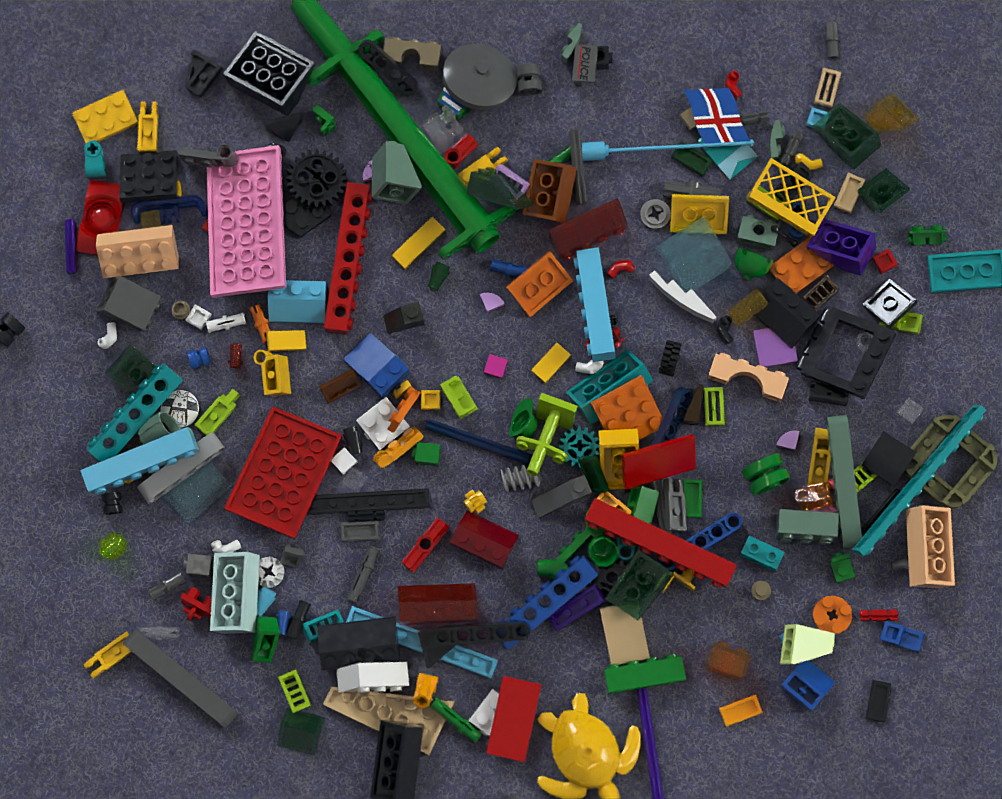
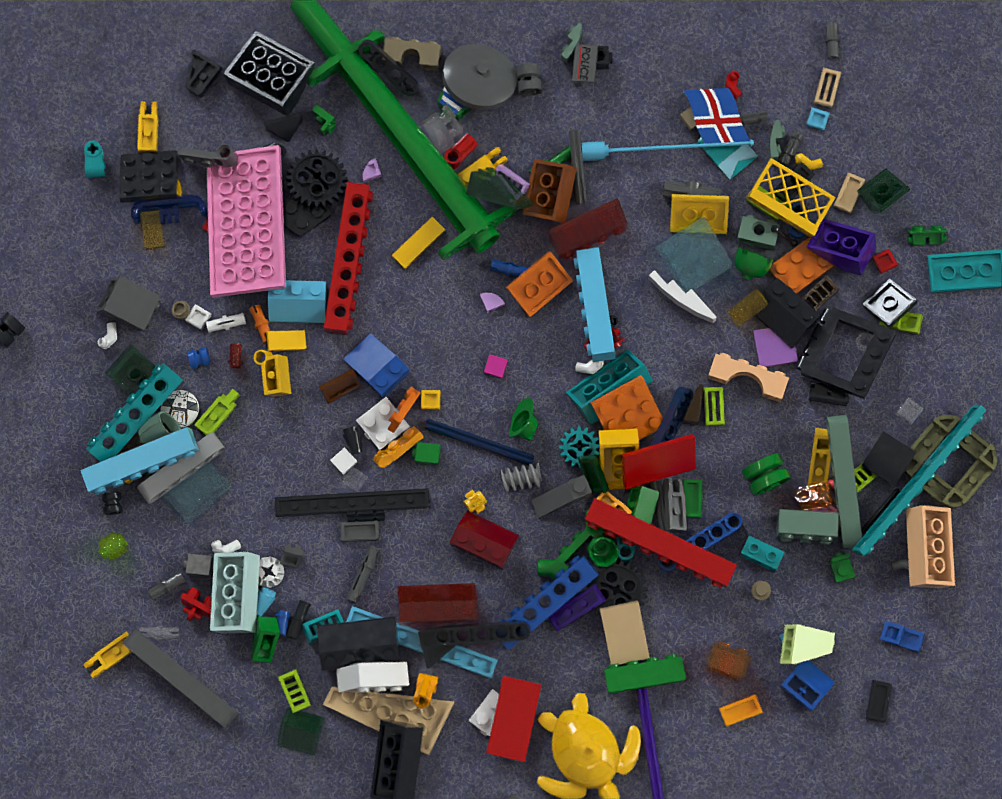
(70, 246): dark purple axle -> none
(100, 214): red slope -> none
(105, 117): yellow plate -> none
(137, 251): light nougat brick -> none
(283, 472): red plate -> none
(394, 174): sand green slope -> none
(402, 390): yellow tile -> none
(404, 318): pearl dark grey slope -> none
(433, 535): red piece -> none
(438, 275): dark green cone -> none
(457, 721): green pin -> none
(458, 397): lime hinge -> none
(551, 363): yellow tile -> none
(555, 413): lime piece -> none
(620, 266): red arm -> none
(639, 585): clear green slope -> none
(658, 206): light grey gear -> none
(670, 358): black tyre -> none
(684, 578): yellow bracket -> none
(692, 159): dark green tile -> none
(723, 328): black arm -> none
(788, 440): lavender tile -> none
(842, 610): orange plate -> none
(848, 135): clear green slope -> none
(878, 615): red axle -> none
(890, 115): clear yellow slope -> none

